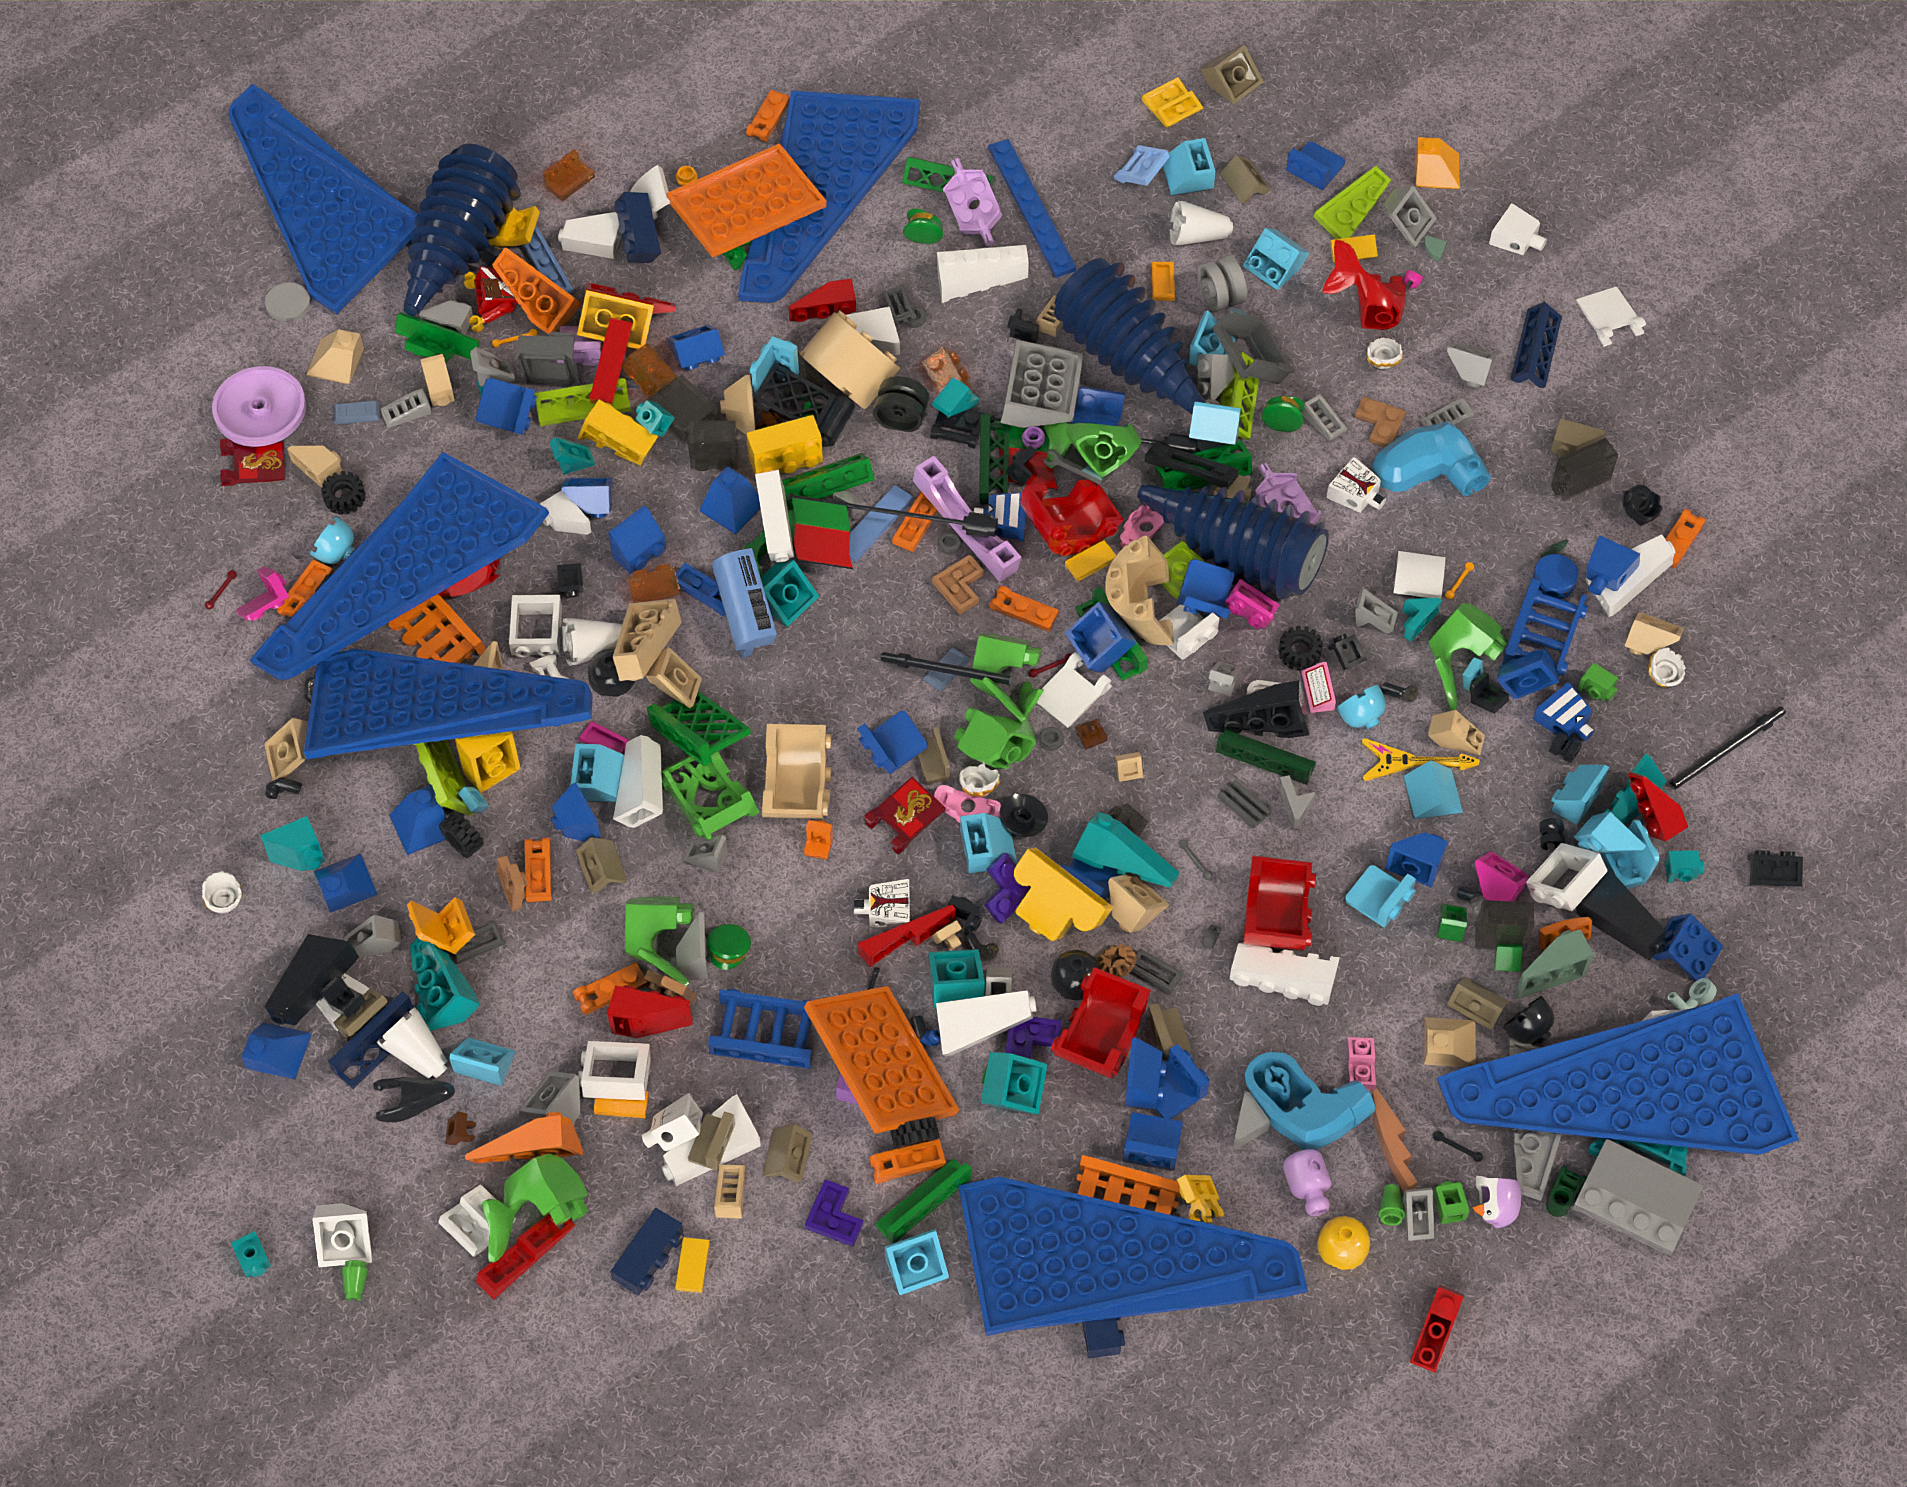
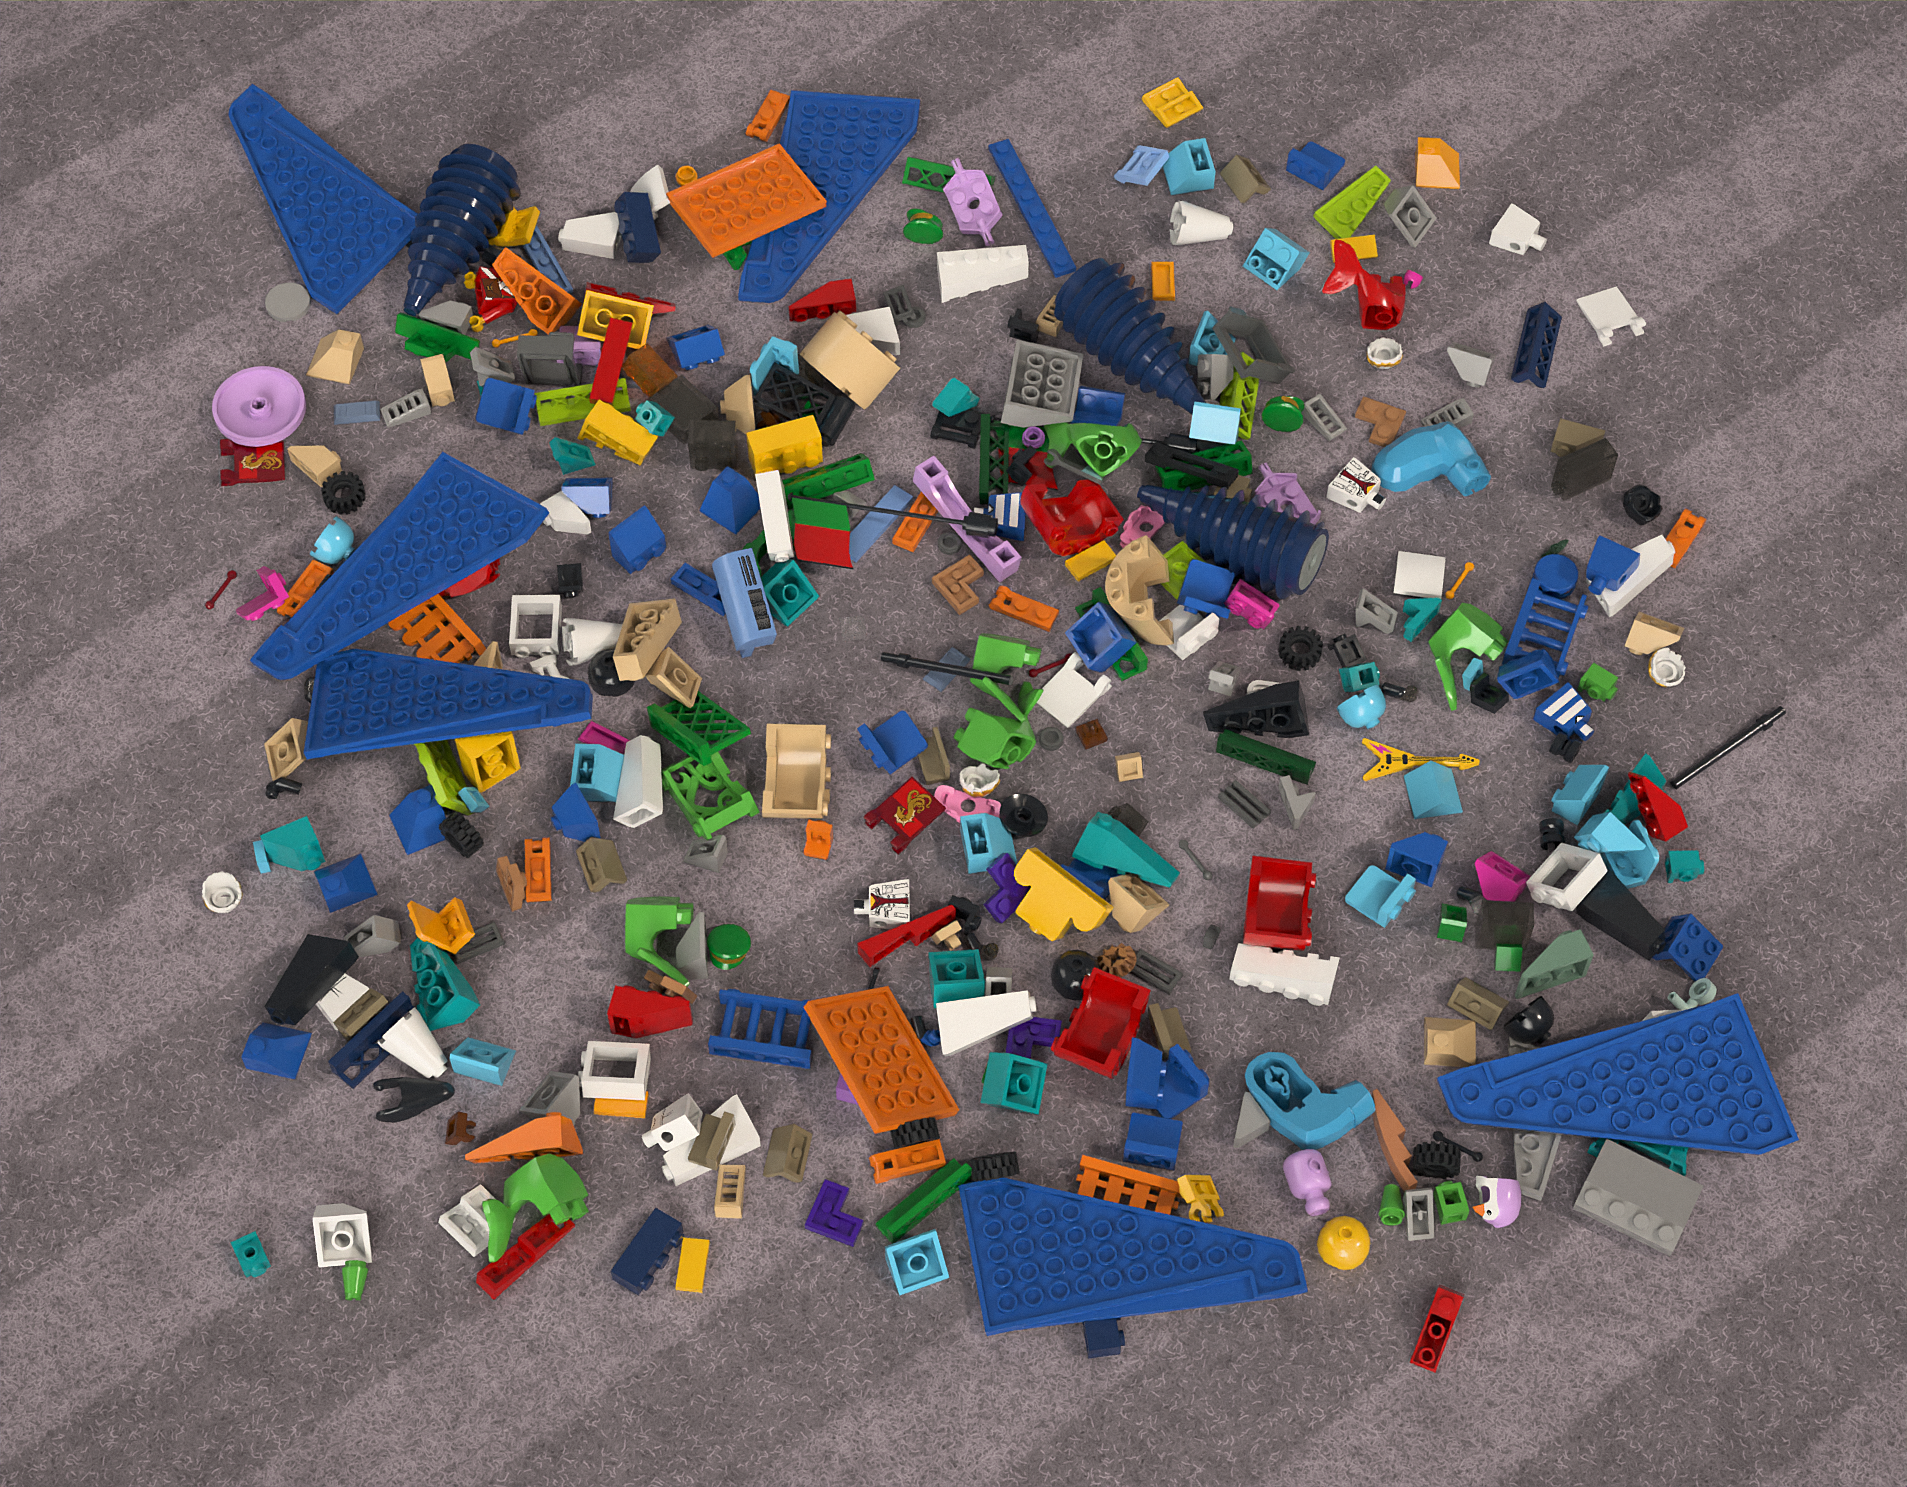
(261, 857): none -> medium azure tile
(341, 997): black bracket -> none
(567, 176): clear orange bracket -> none
(605, 987): orange plate -> none
(655, 584): clear orange bracket -> none
(901, 404): pearl dark grey wheel -> none
(943, 367): clear orange bracket -> none
(994, 1166): none -> black tyre
(1222, 283): light grey wheel -> none
(1232, 74): dark tan slope -> none
(1319, 688): slope -> none
(1351, 680): none -> teal brick
(1361, 1061): bright pink slope -> none
(1435, 247): sand green tile -> none
(1436, 1160): none -> black tyre
(1456, 733): tan slope -> none
(1551, 932): orange slope -> none
(1566, 1188): dark green piece -> none
(1776, 870): black bracket -> none

